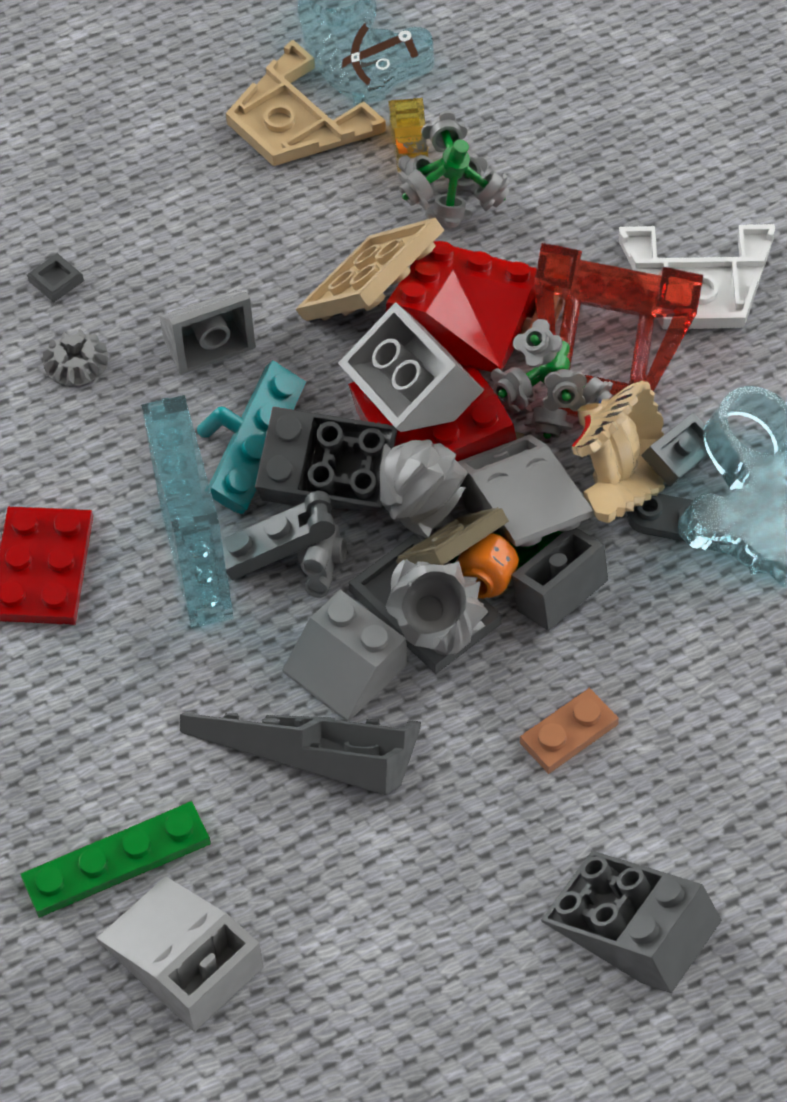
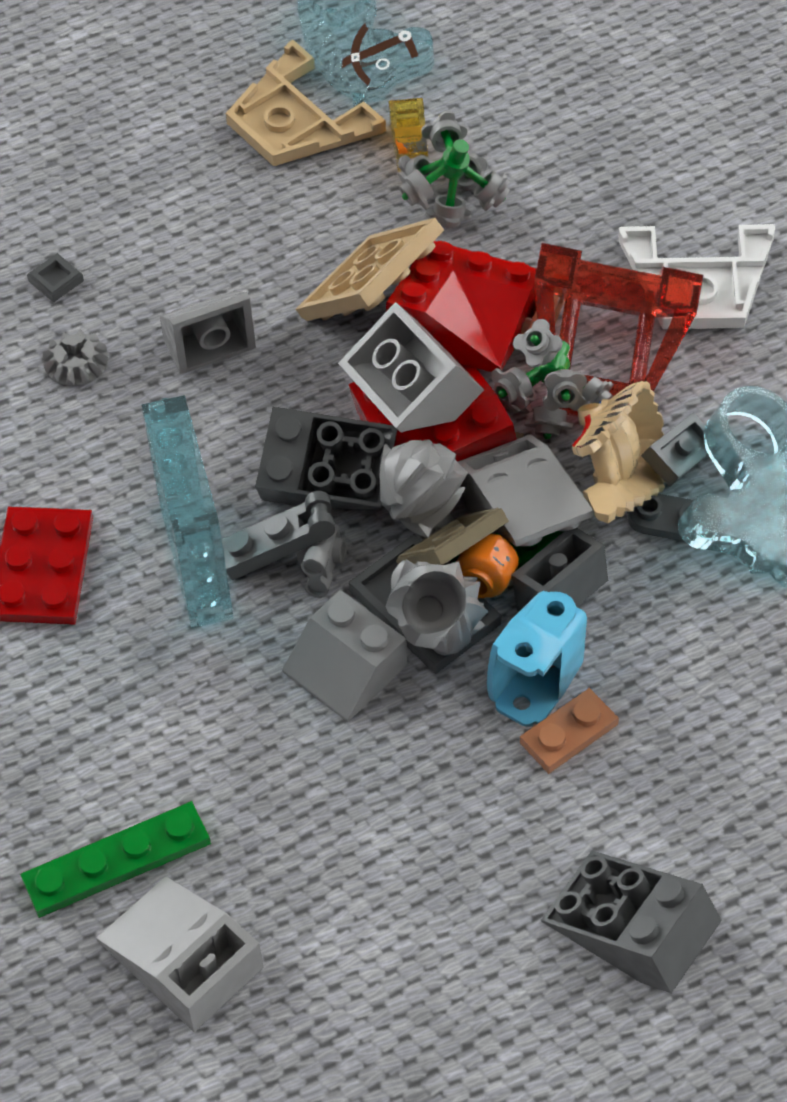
(238, 469): teal plate -> none
(341, 750): dark grey wedge -> none
(520, 661): none -> medium azure piece

